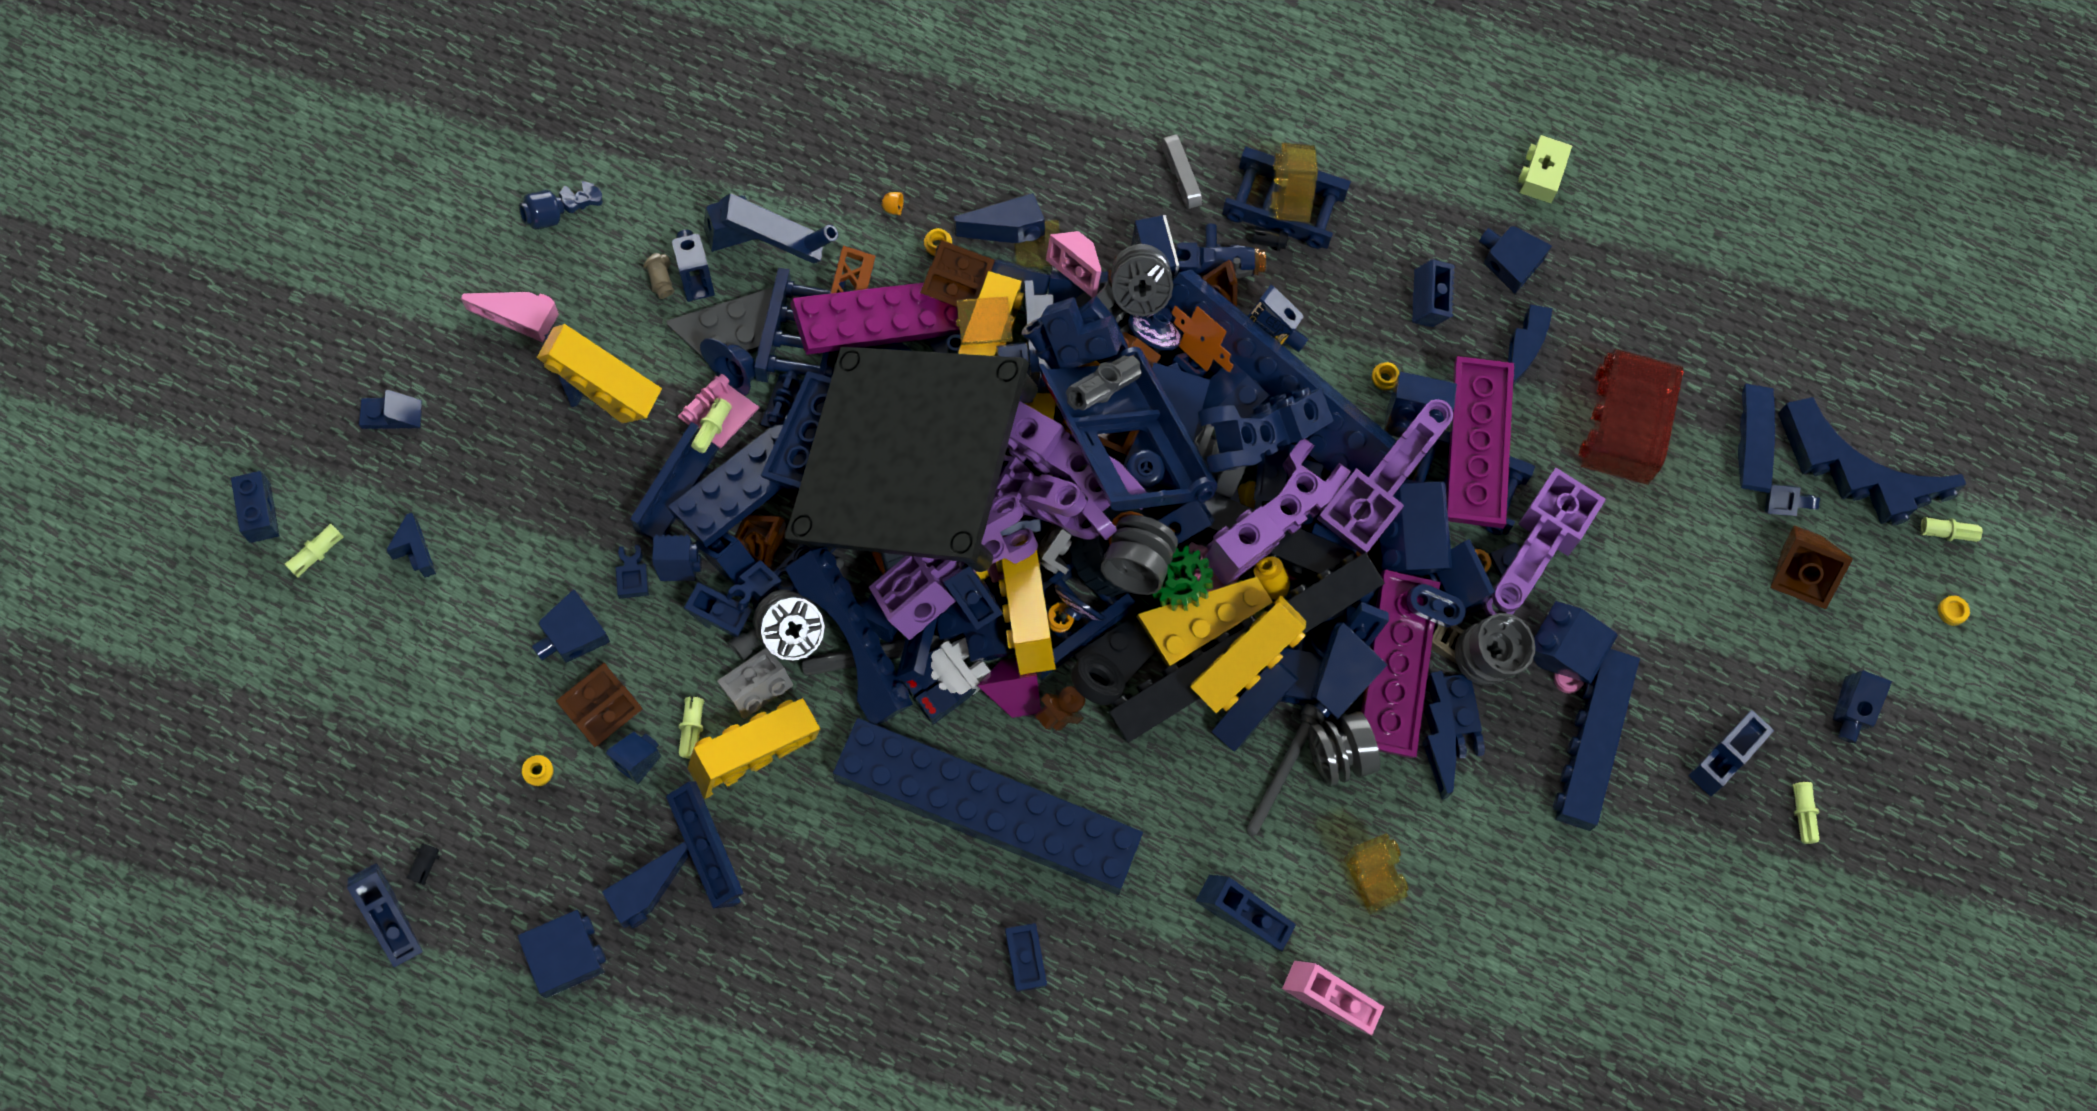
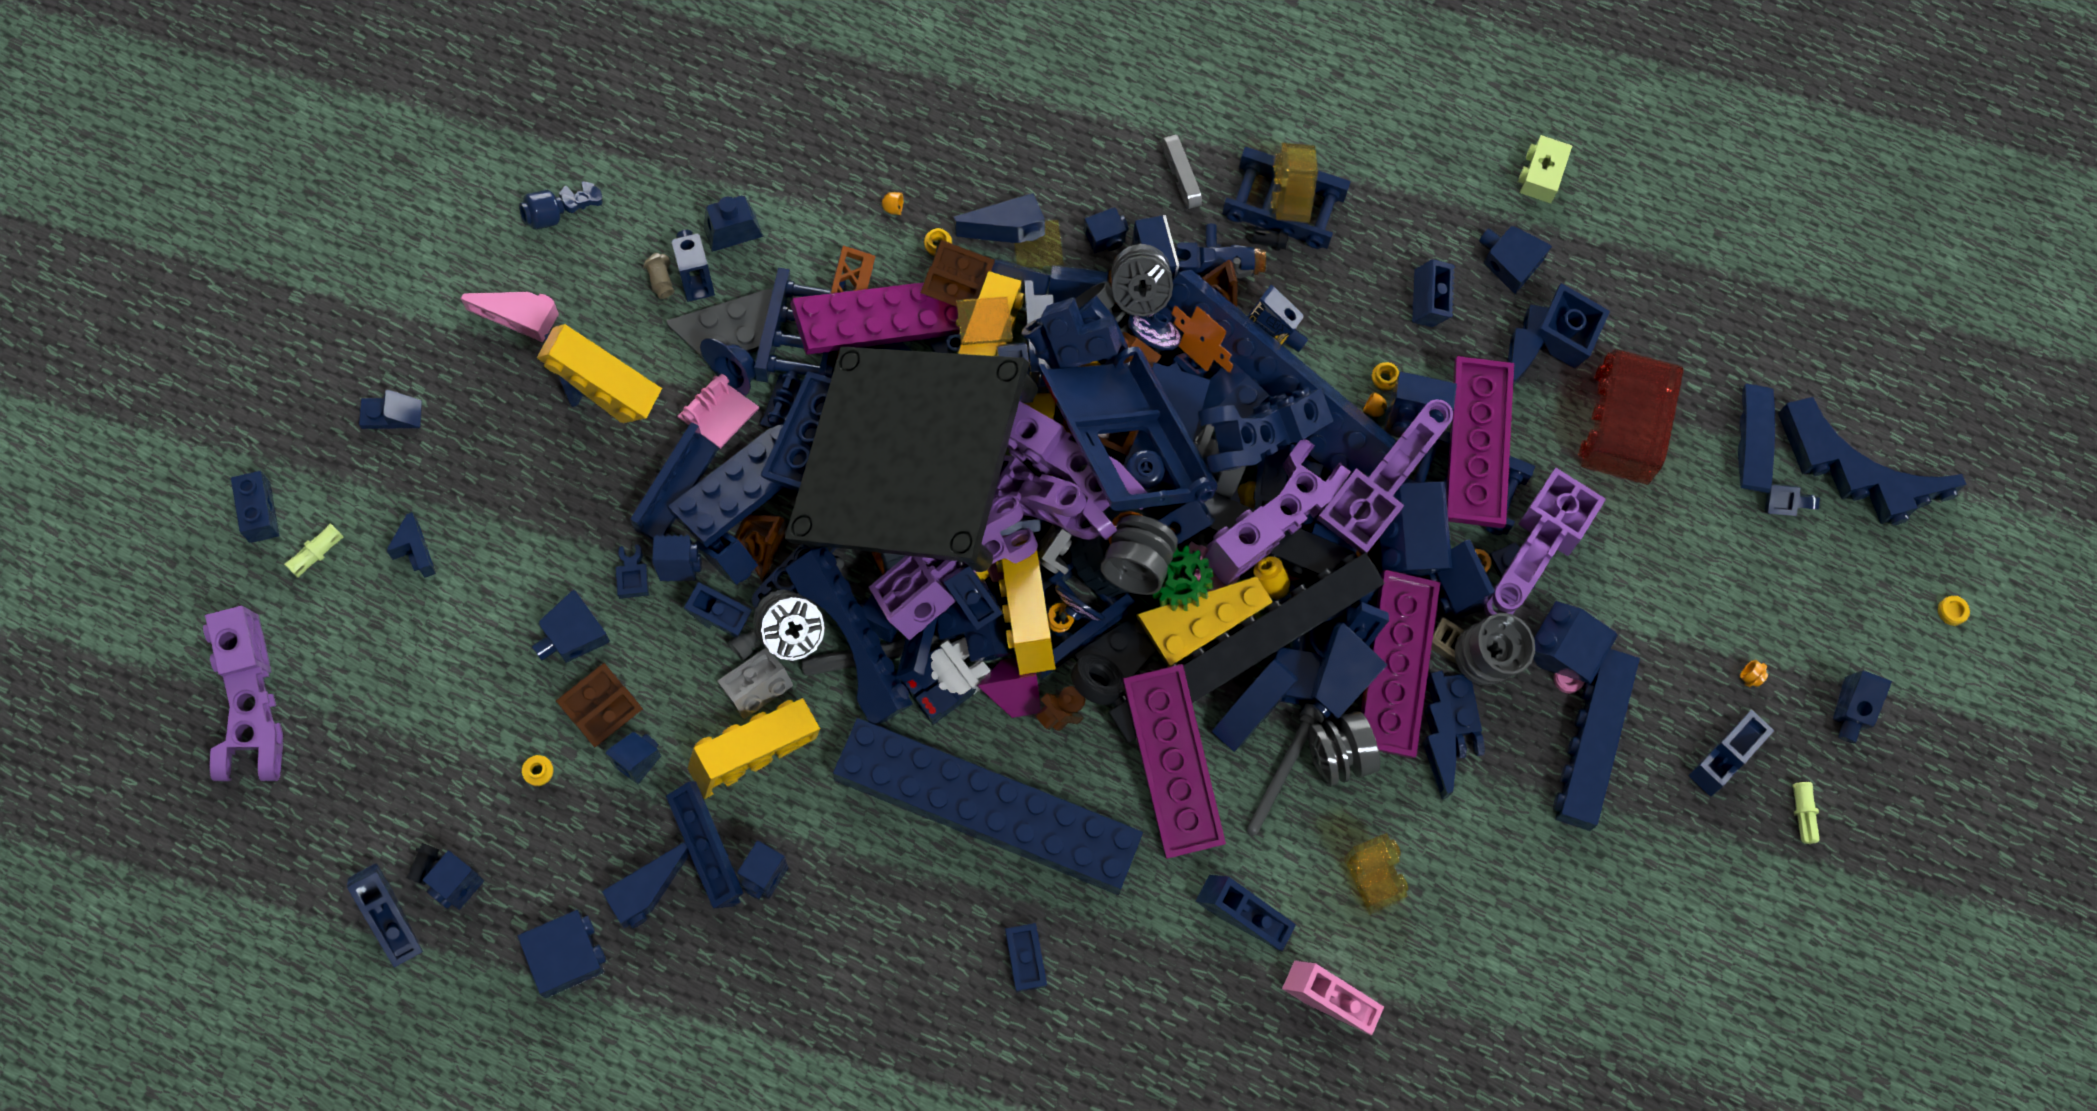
(243, 676): none -> medium lavender brick
(452, 881): none -> dark blue brick
(690, 726): yellowish green axle -> none
(711, 425): yellowish green axle -> none
(754, 583): dark blue plate -> none
(762, 871): none -> dark blue brick
(776, 229): piece -> none
(1076, 259): bright pink slope -> none
(1103, 382): dark grey piece -> none
(1106, 230): none -> dark blue brick
(1174, 761): none -> magenta plate
(1249, 655): yellow wedge -> none
(1375, 405): none -> light orange hinge
(1433, 605): dark blue plate -> none
(1572, 326): none -> dark blue slope
(1754, 674): none -> light orange plate
(1810, 567): reddish brown slope -> none
(1950, 529): yellowish green axle -> none

